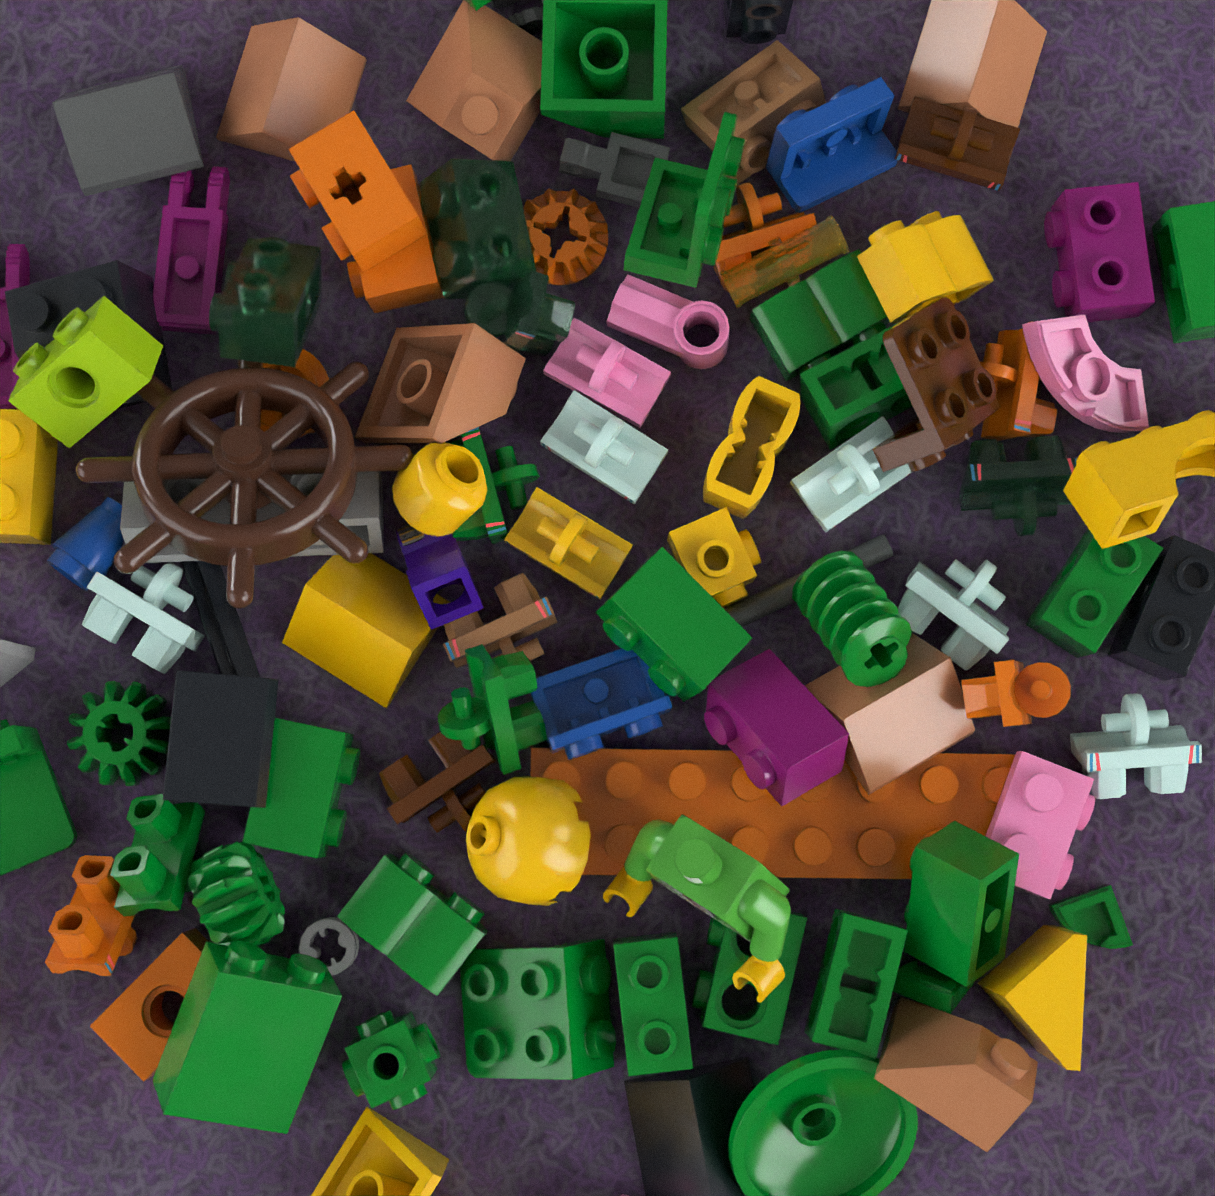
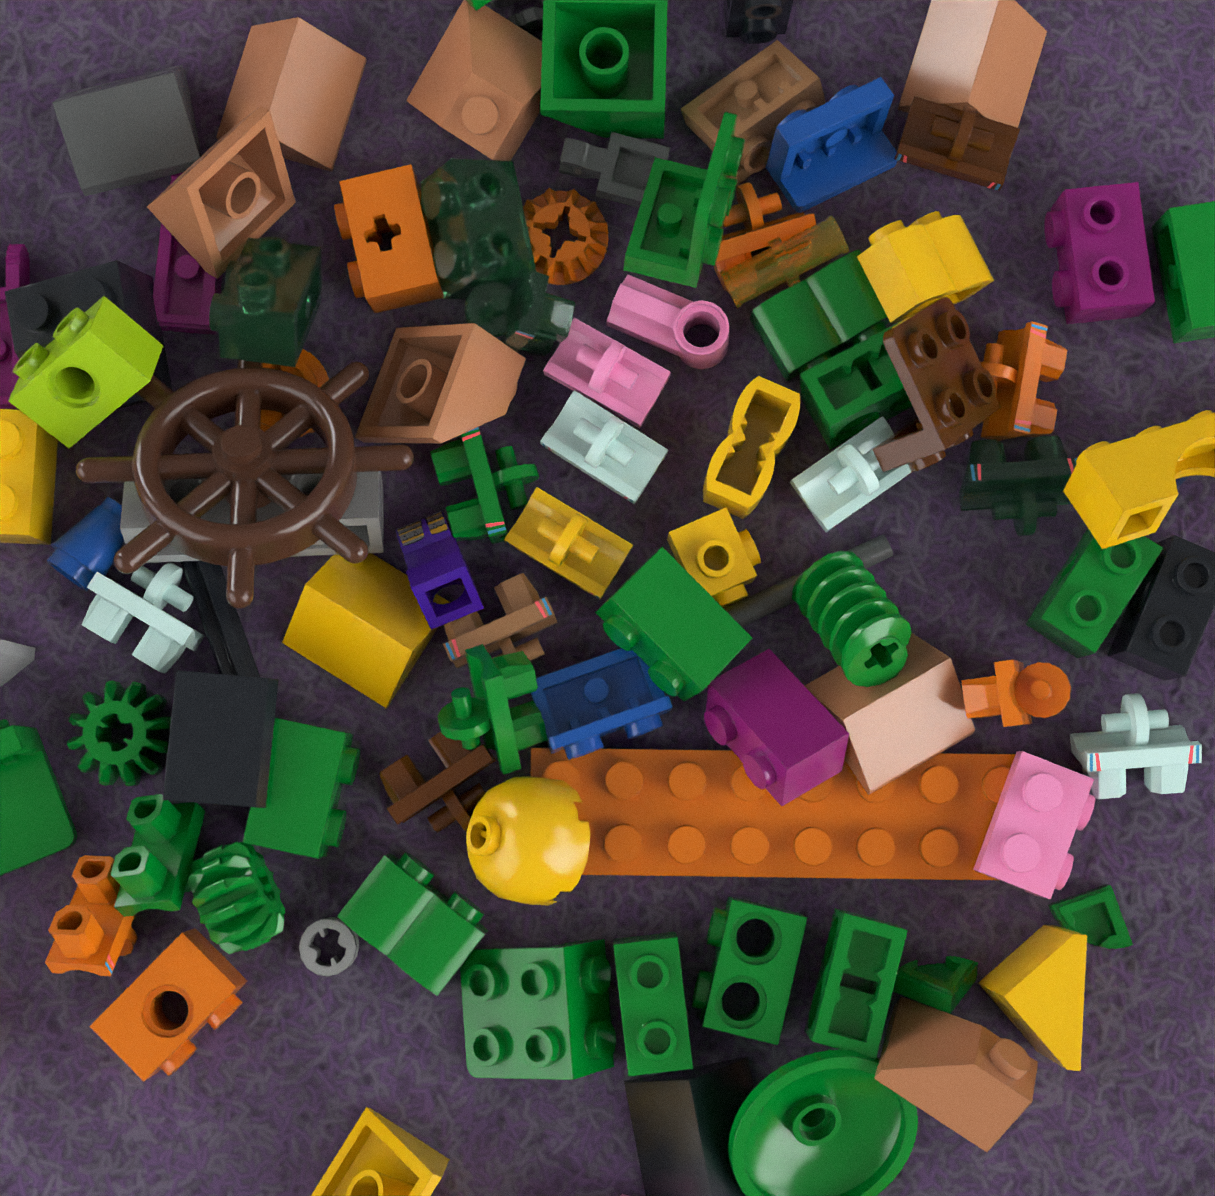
(228, 194): none -> nougat slope
(246, 1037): green brick -> none
(347, 158): orange brick -> none
(408, 1042): green brick -> none
(440, 488): yellow head -> none
(718, 882): bright green torso -> none
(960, 902): green brick -> none
(976, 628): light aqua hips -> none
(1084, 377): bright pink tile -> none

